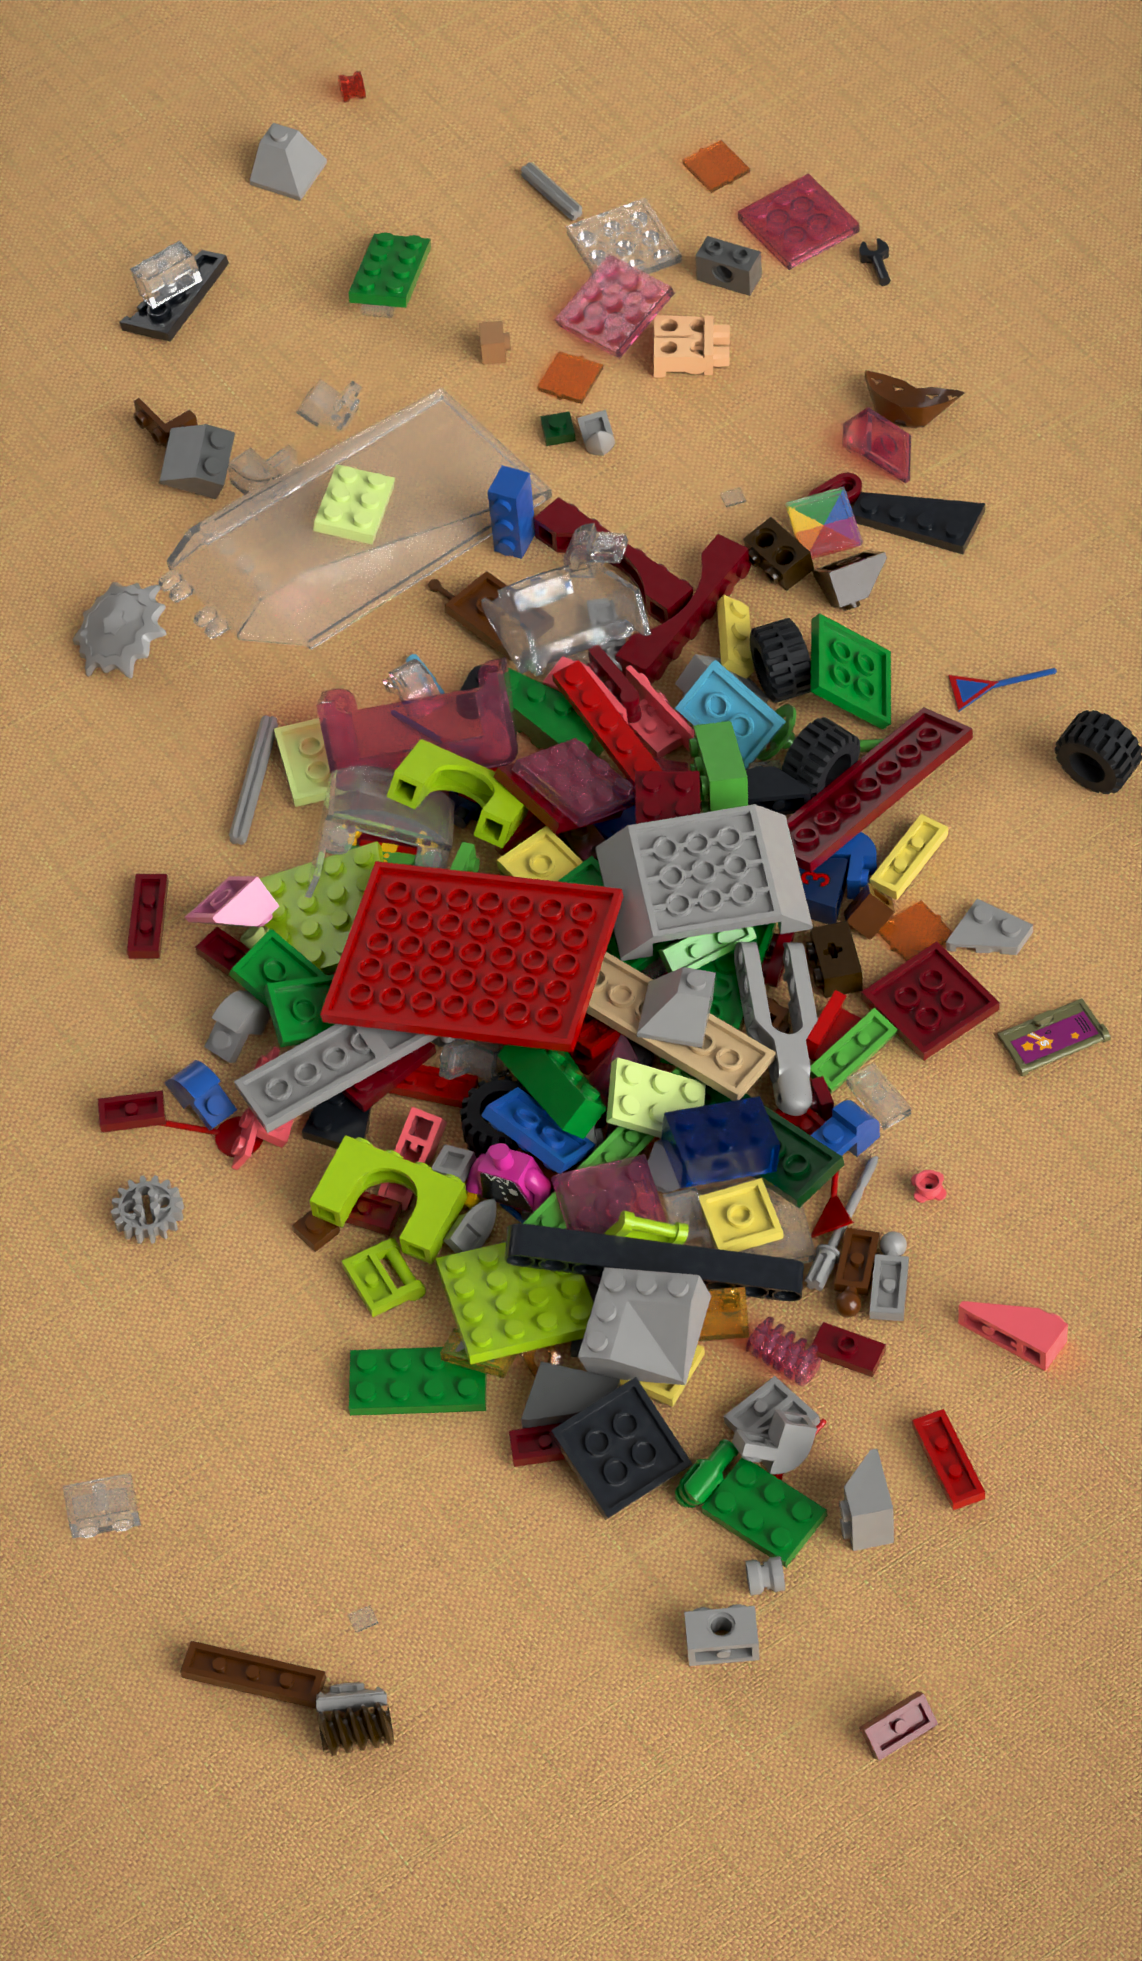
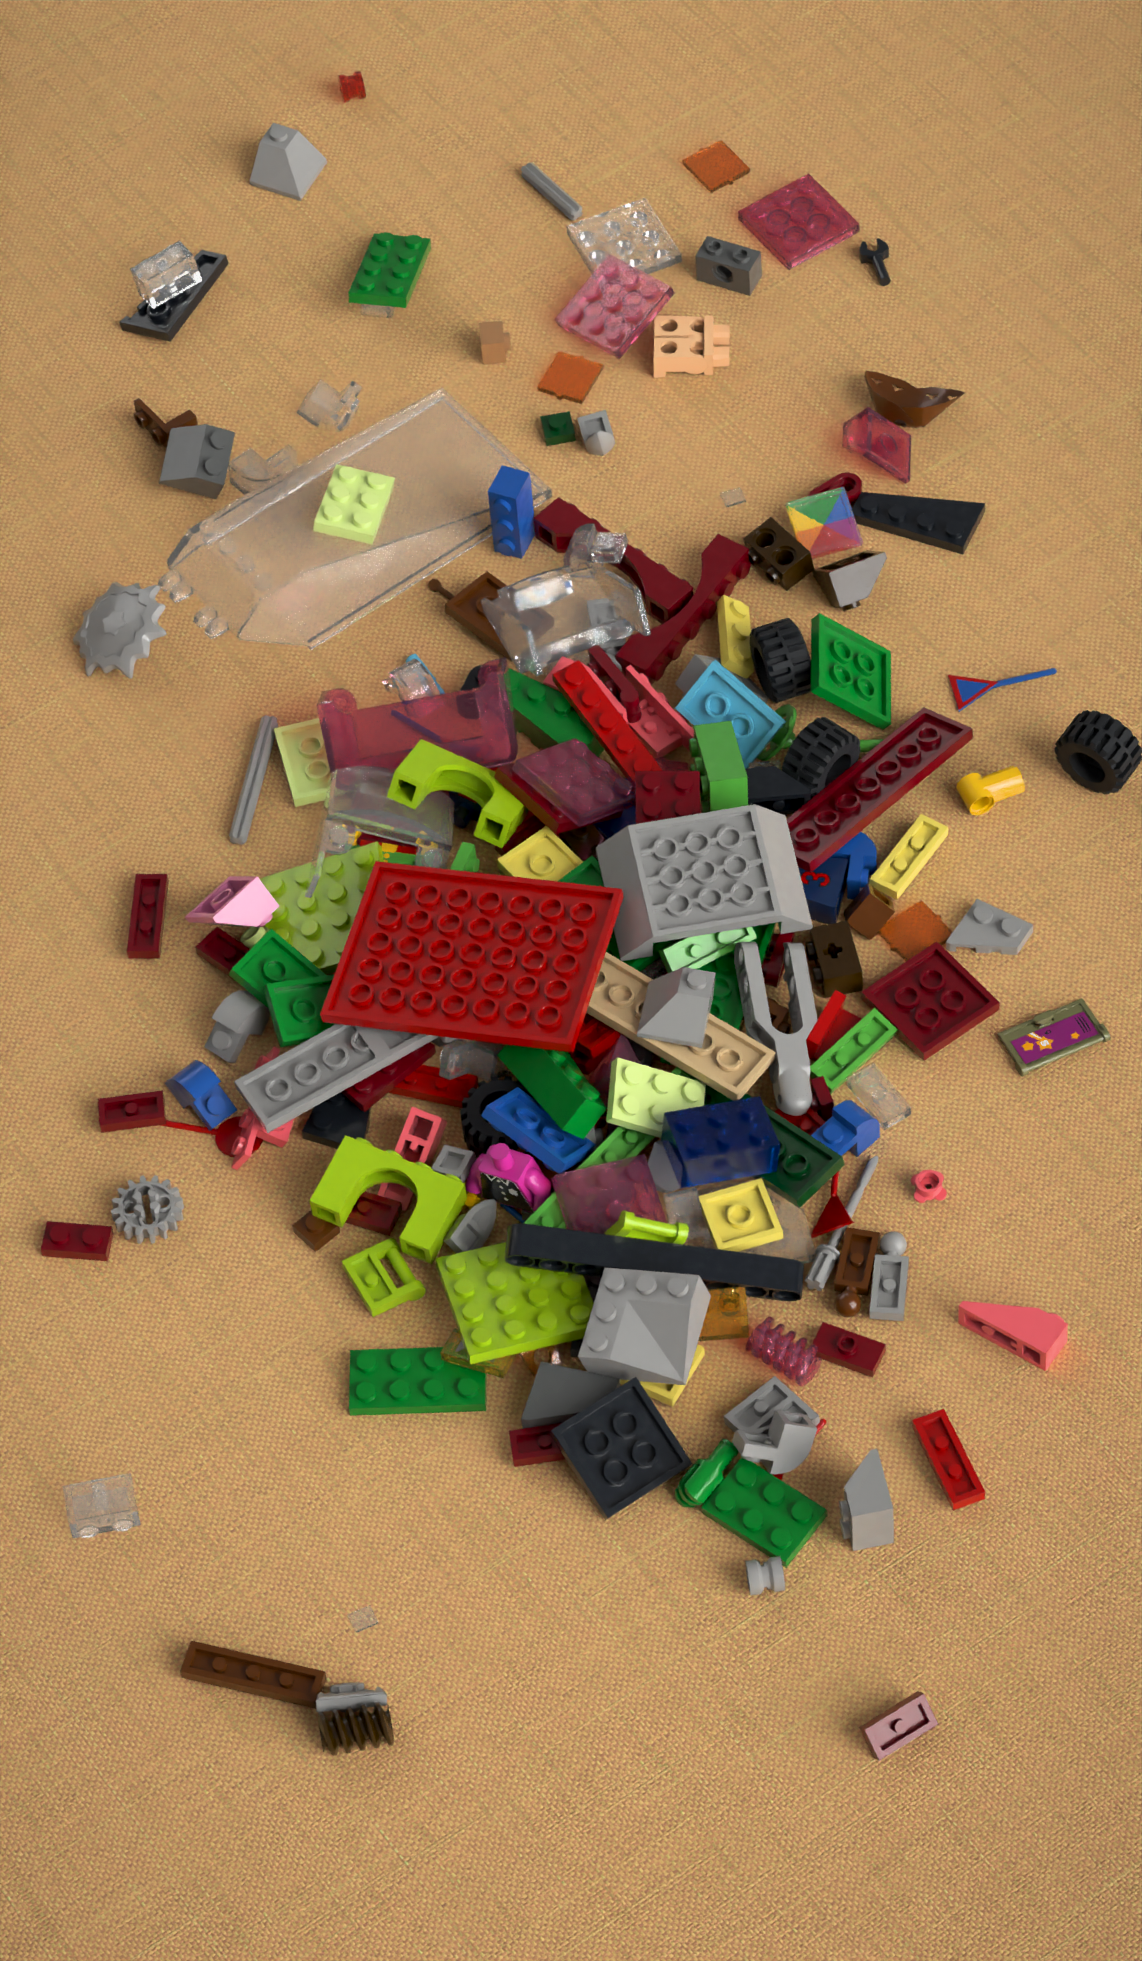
(77, 1241): none -> dark red plate
(708, 1648): light grey brick -> none
(982, 792): none -> yellow piece

